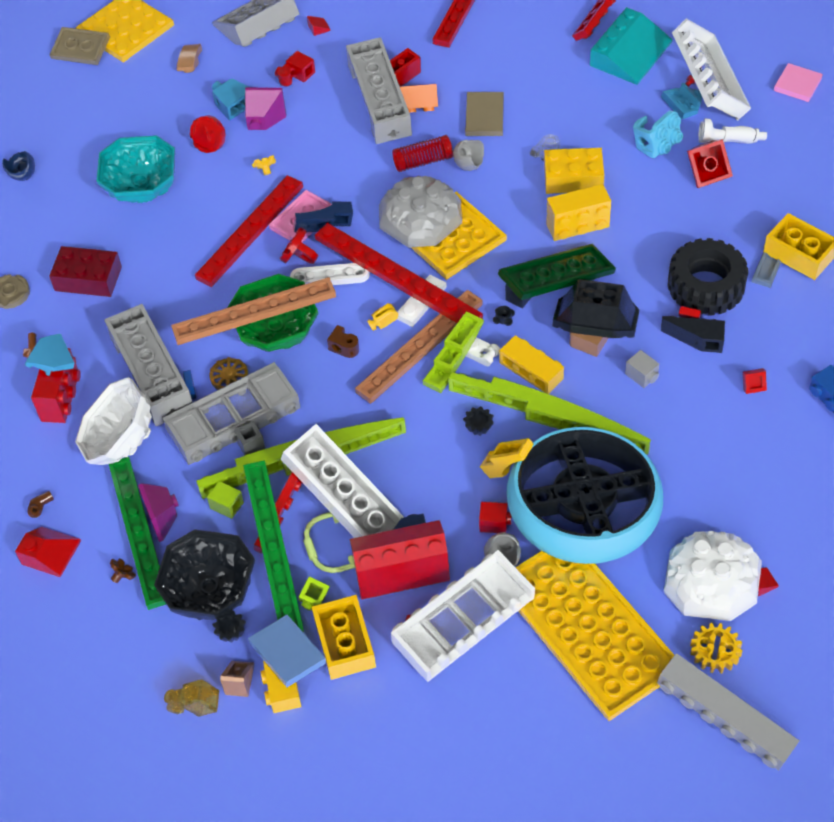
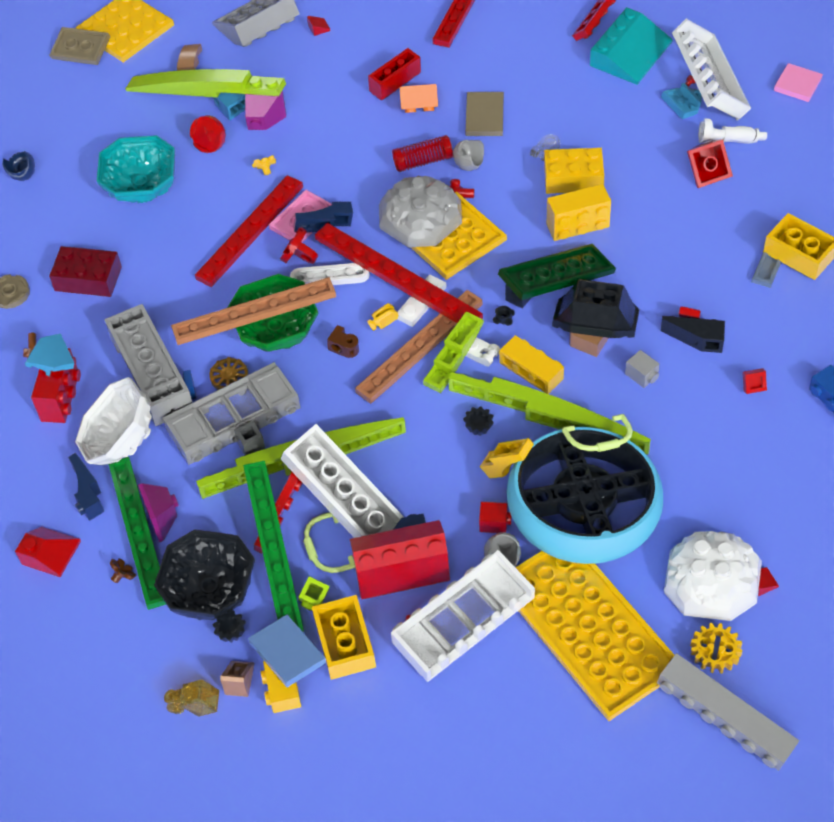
(36, 504): reddish brown arm -> none
(88, 489): none -> dark blue slope
(206, 83): none -> lime slope
(225, 499): lime brick -> none
(297, 66): red brick -> none
(380, 90): light grey plate -> none
(464, 192): none -> red arm
(603, 446): none -> yellowish green piece
(661, 137): medium azure piece -> none
(709, 257): black tyre -> none

